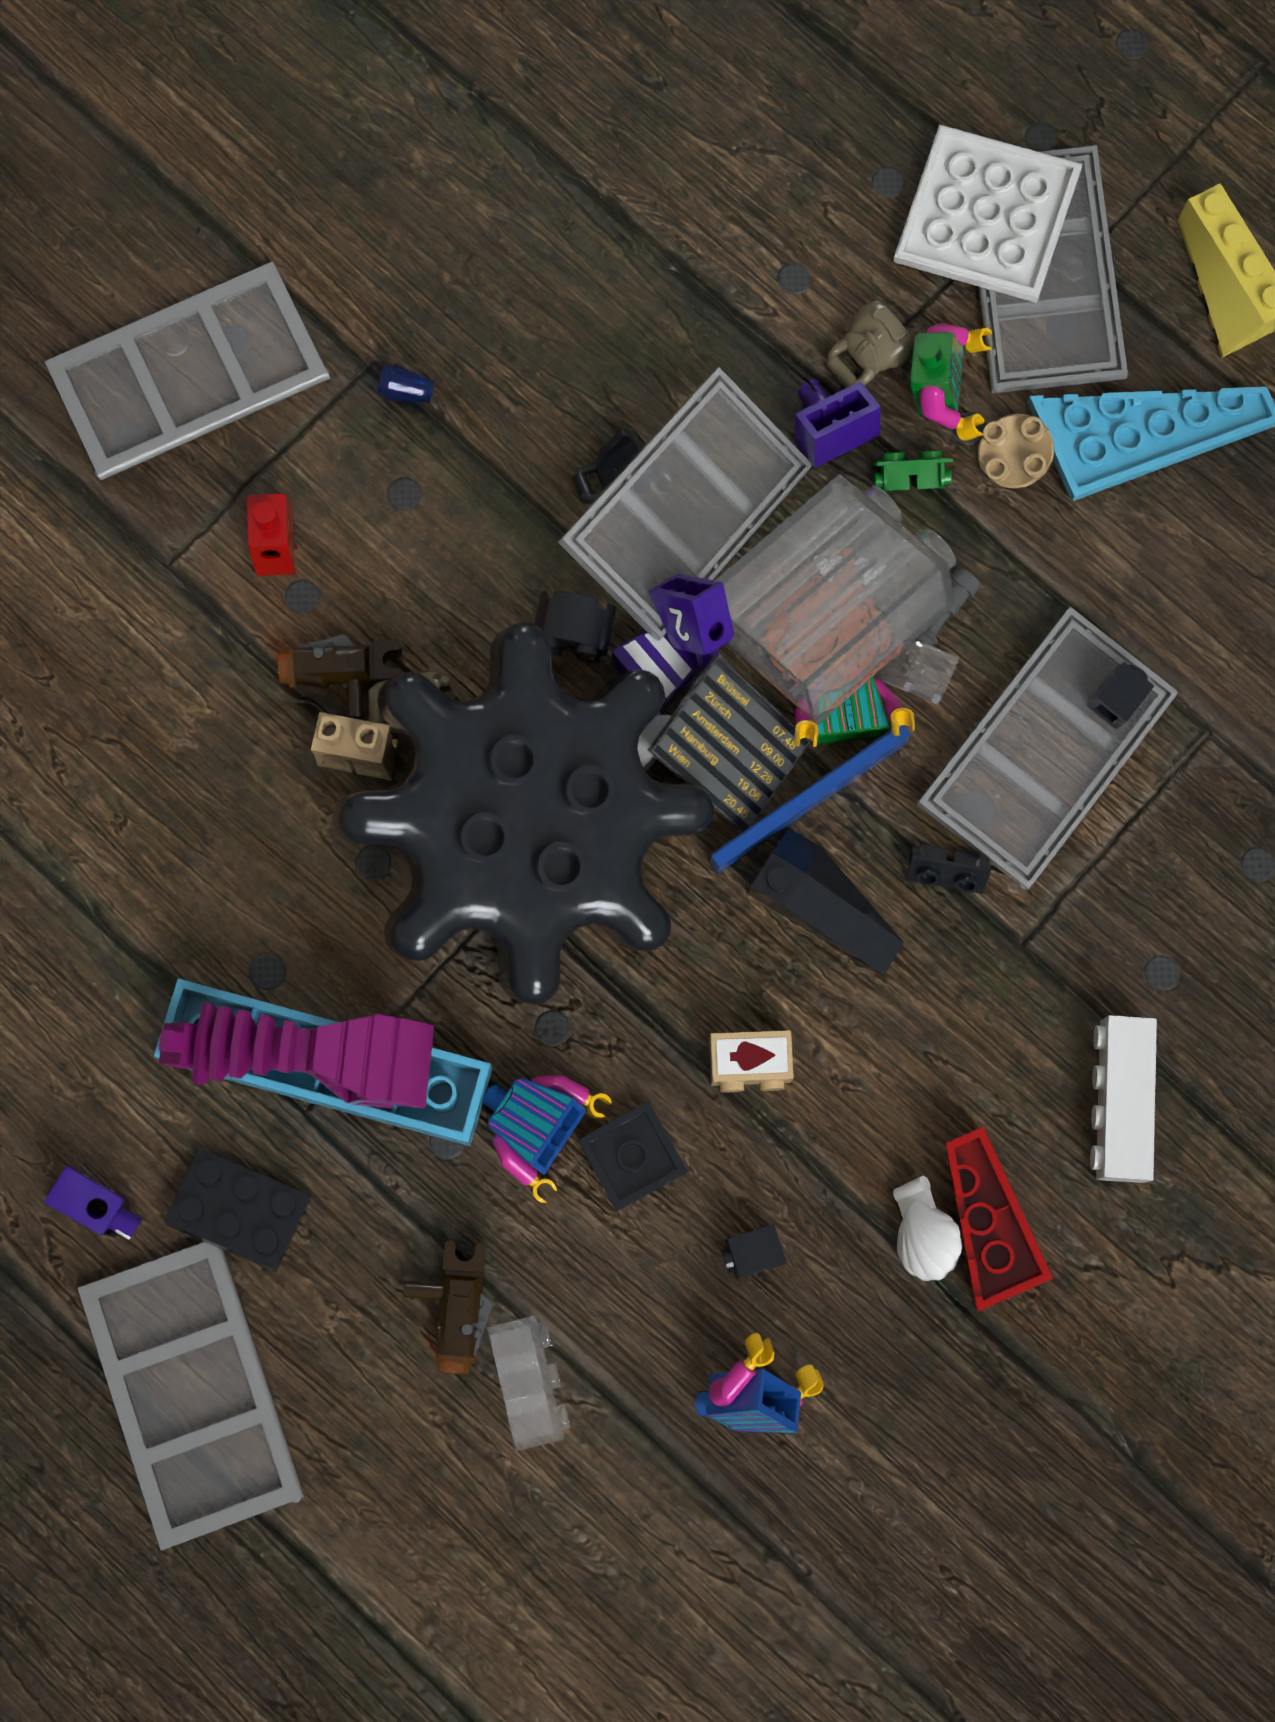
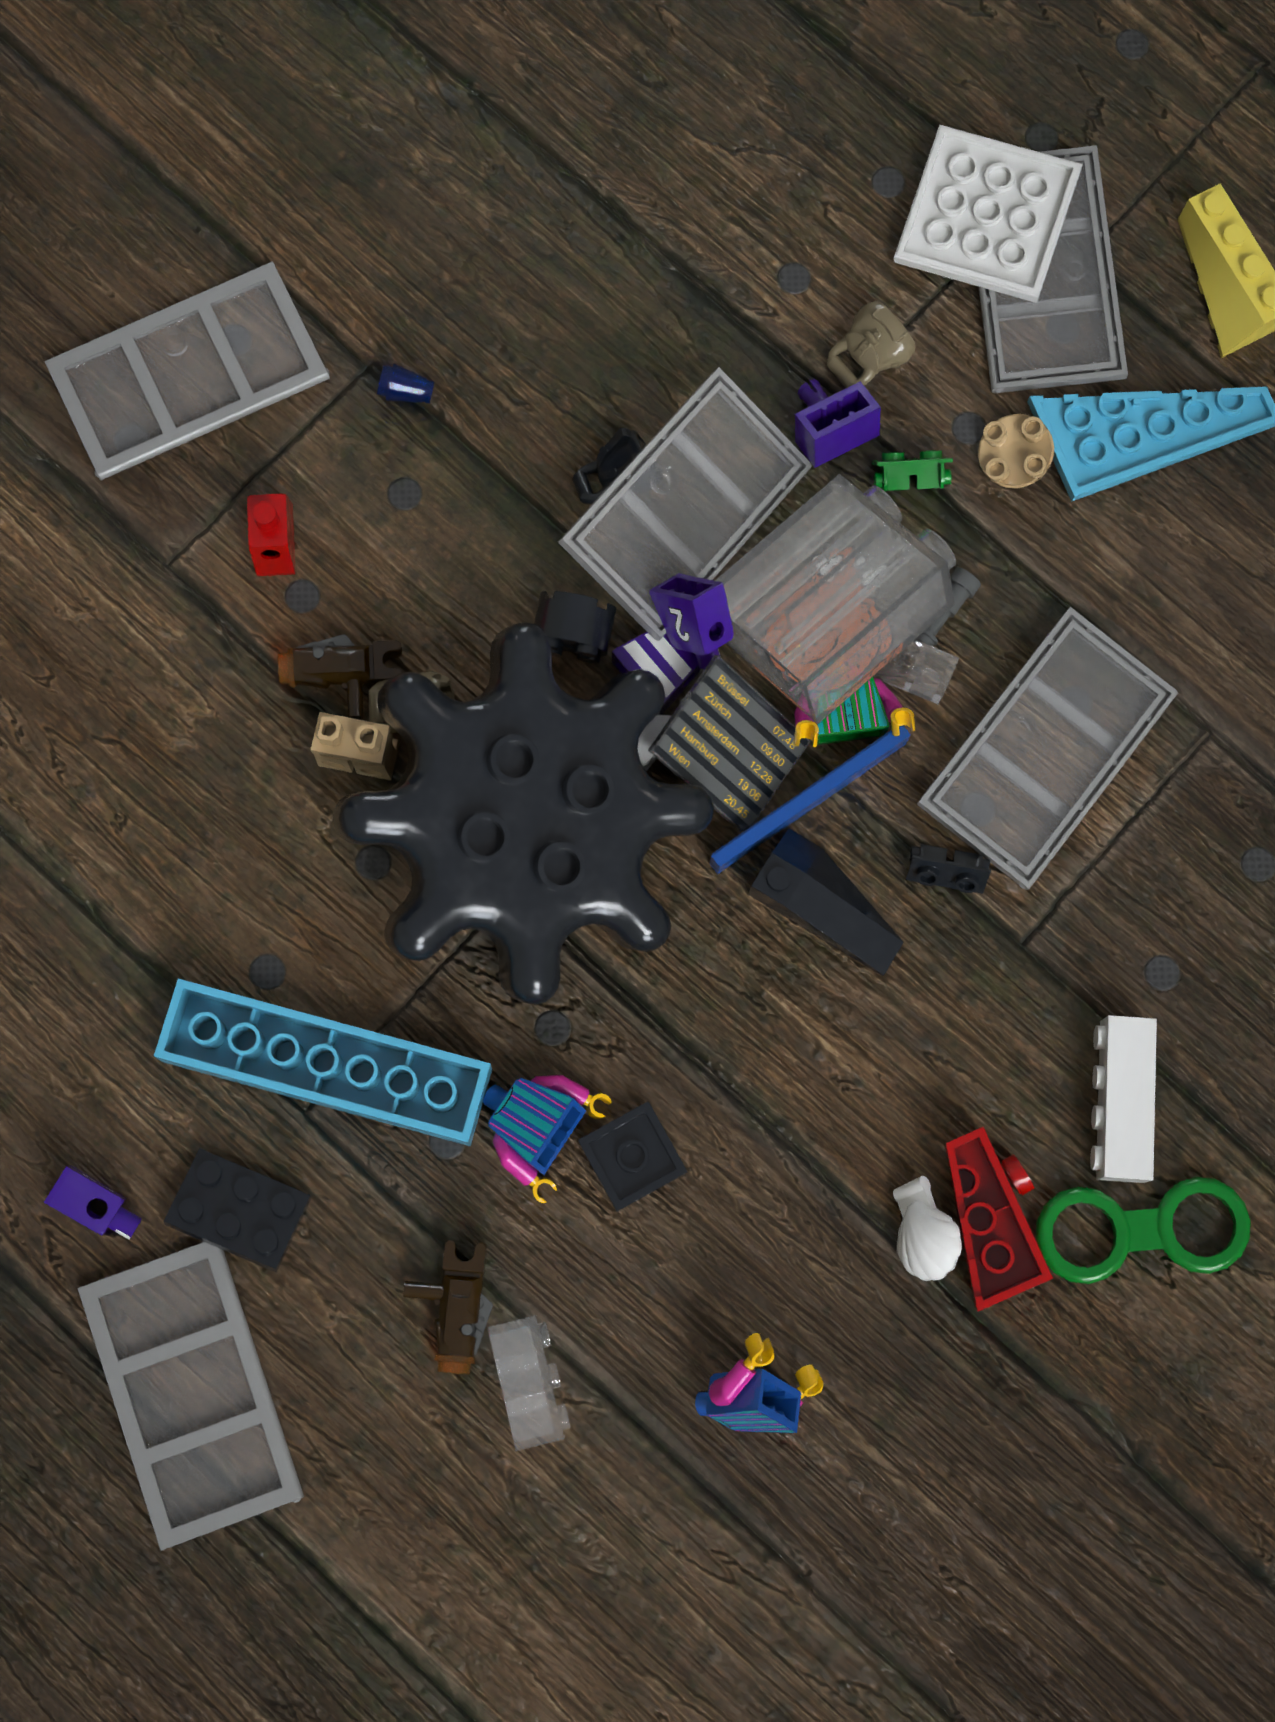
(360, 1060): magenta piece -> none
(751, 1059): brick -> none
(753, 1252): black brick -> none
(938, 375): torso -> none
(1017, 1175): none -> red tile
(1120, 694): black brick -> none
(1143, 1230): none -> green bar

